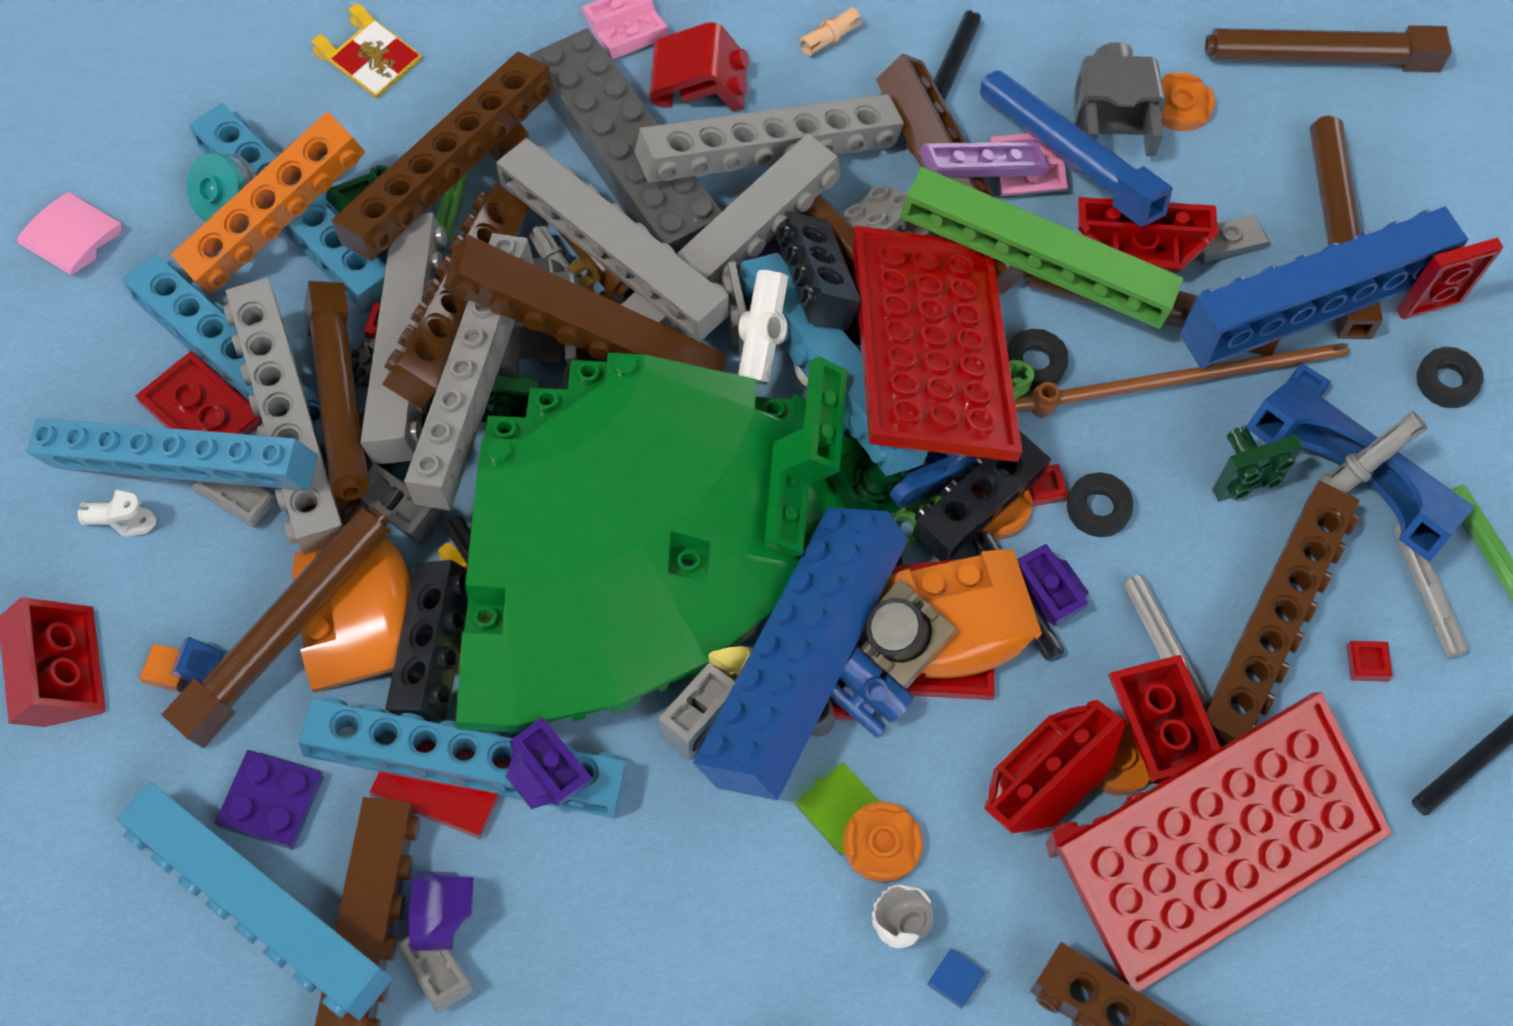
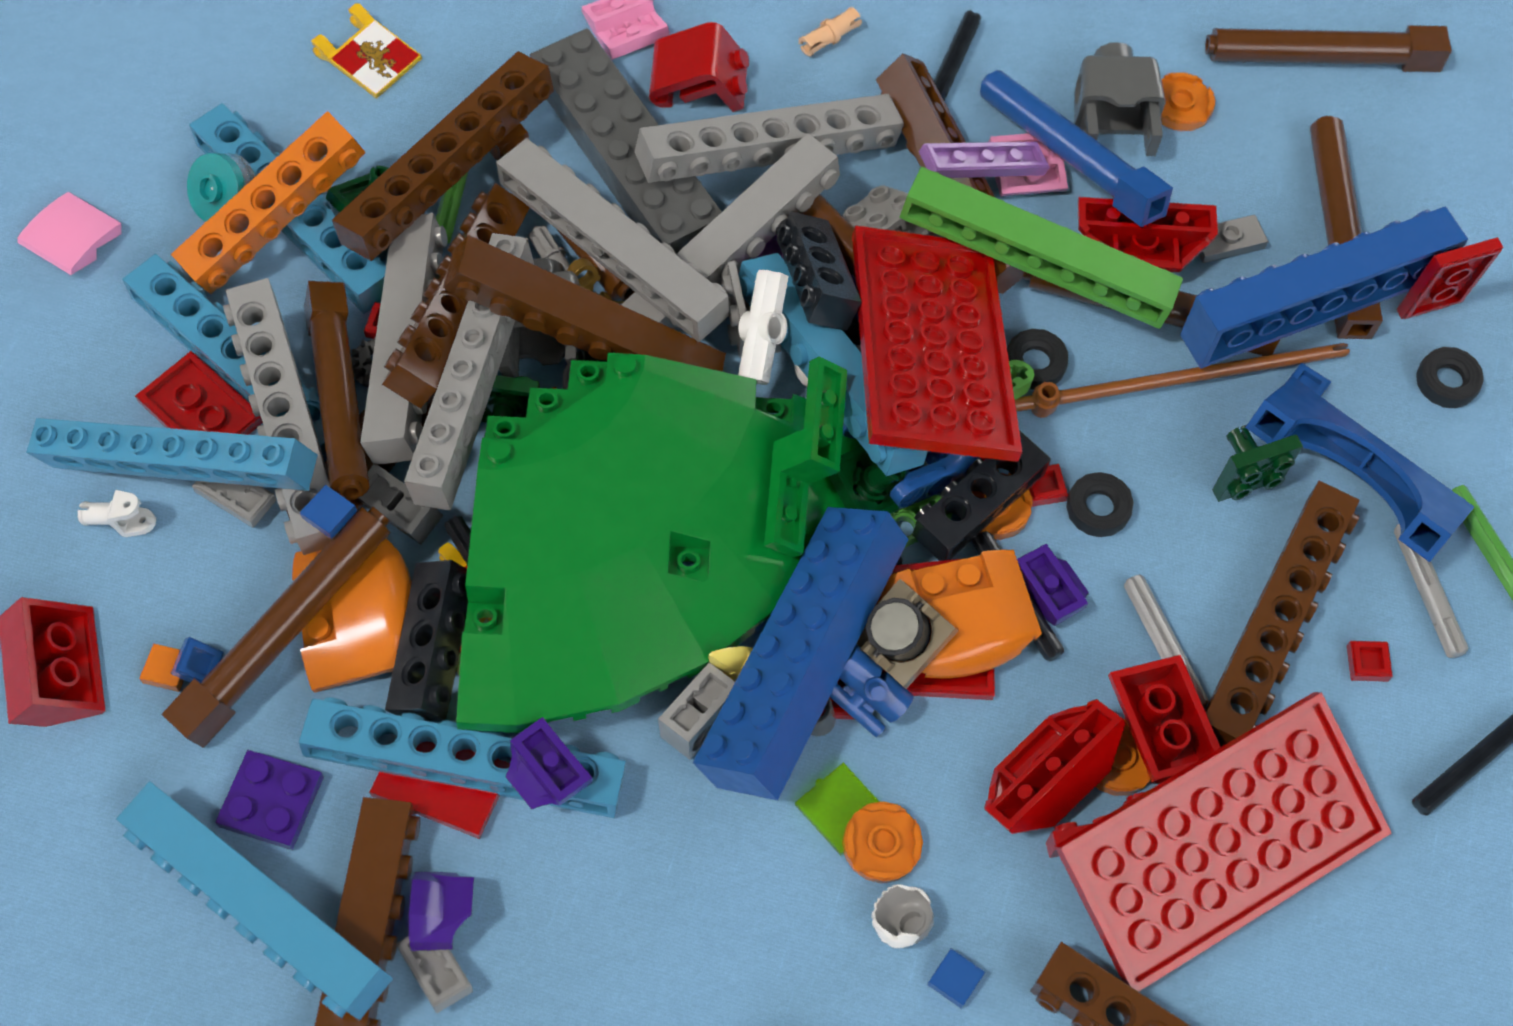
(328, 511): none -> blue tile
(1361, 466): light grey pin -> none

